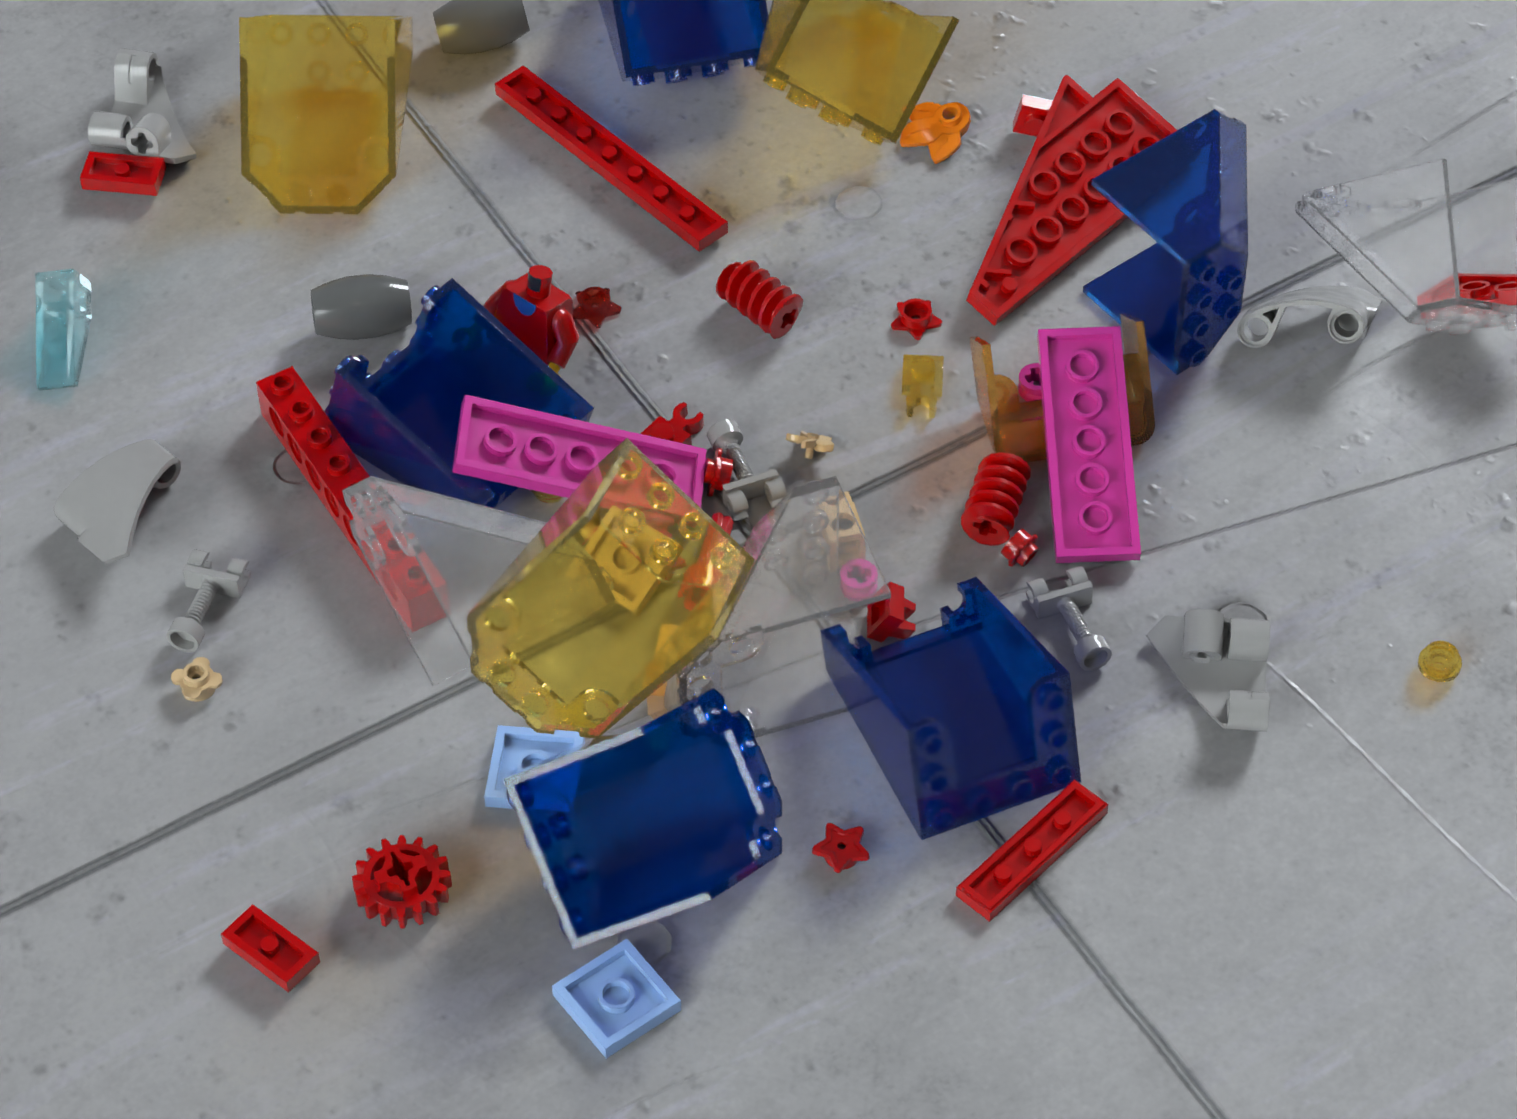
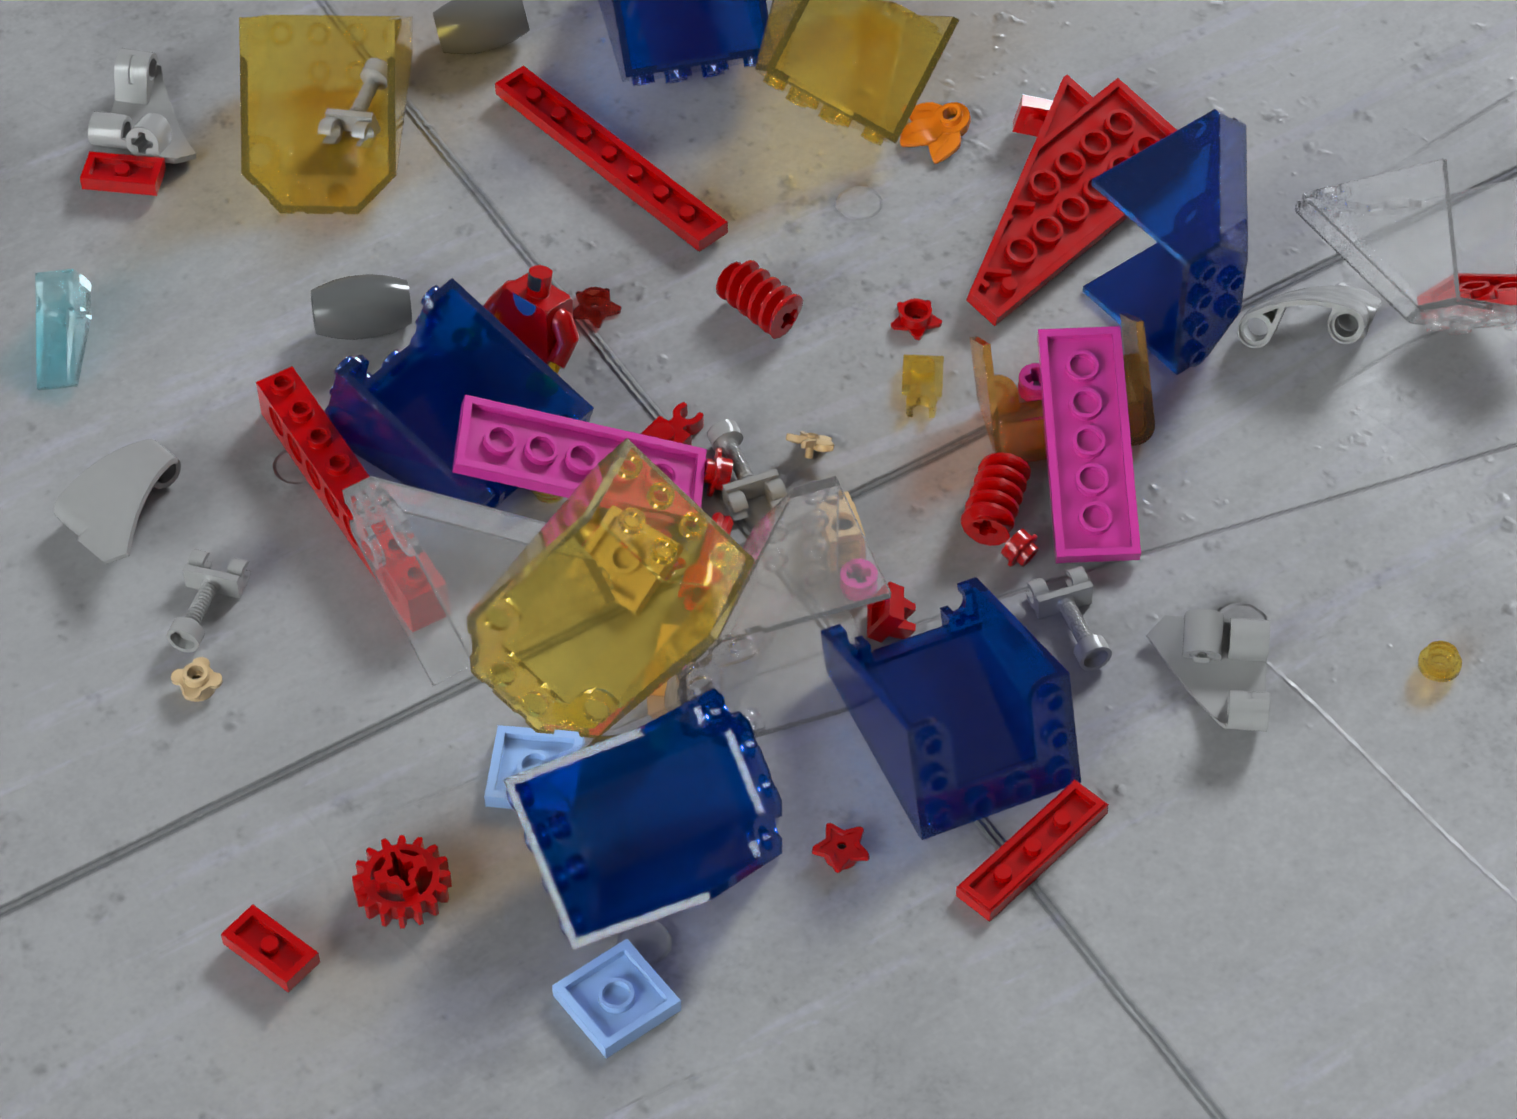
(357, 120): none -> light grey bar

